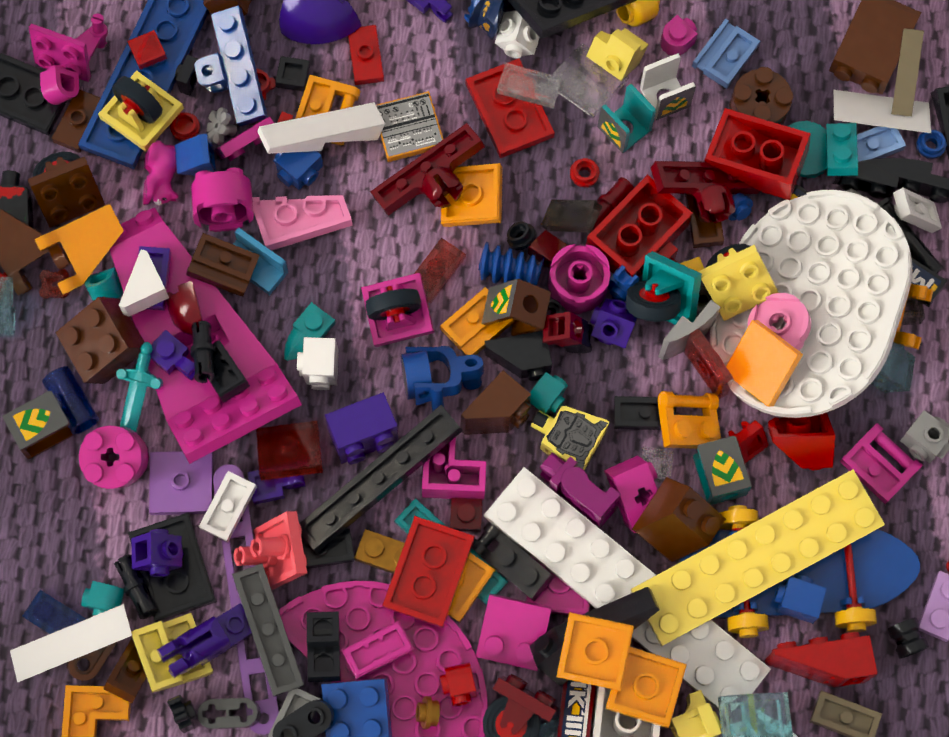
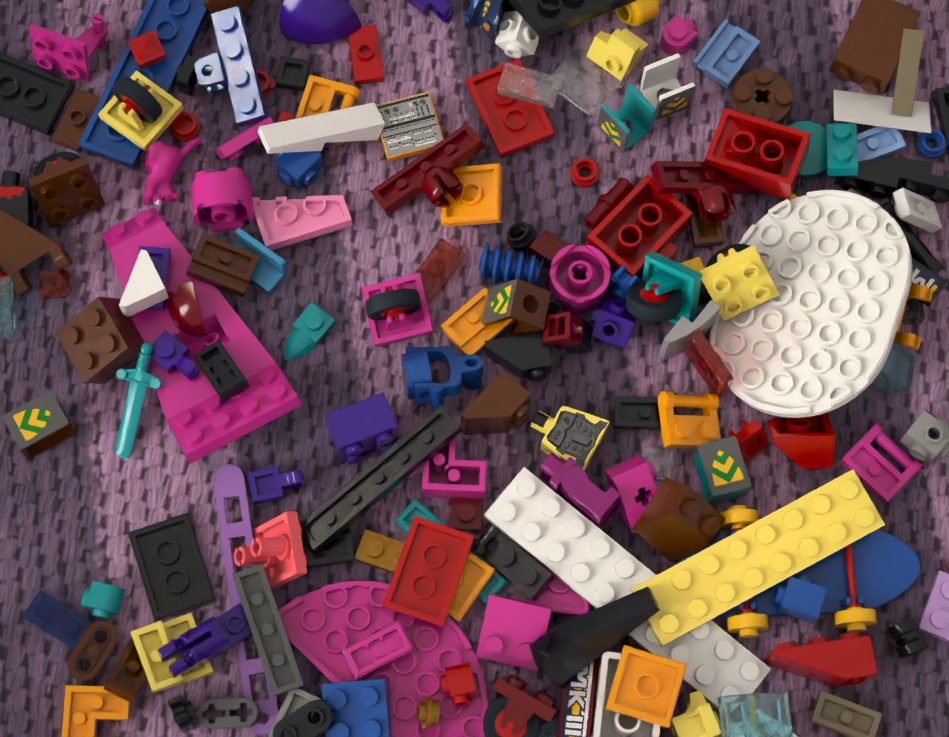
(59, 84): dark pink plate -> none
(70, 643): white sticker -> none
(71, 399): clear blue pin -> none
(84, 243): light orange flag -> none
(95, 457): dark pink brick -> none
(104, 284): teal plate -> none
(136, 588): black pin -> none
(157, 552): dark purple brick -> none
(179, 486): medium lavender plate -> none
(195, 155): blue slope -> none
(203, 352): black pin -> none
(220, 126): light grey plant -> none
(228, 506): white plate -> none
(289, 450): clear red plate -> none
(319, 362): white brick -> none
(323, 647): black slope -> none
(548, 393): teal plate -> none
(571, 215): clear smoke plate -> none
(595, 651): light orange plate -> none
(743, 207): blue plate -> none
(763, 362): light orange tile -> none
(794, 314): bright pink plate -> none

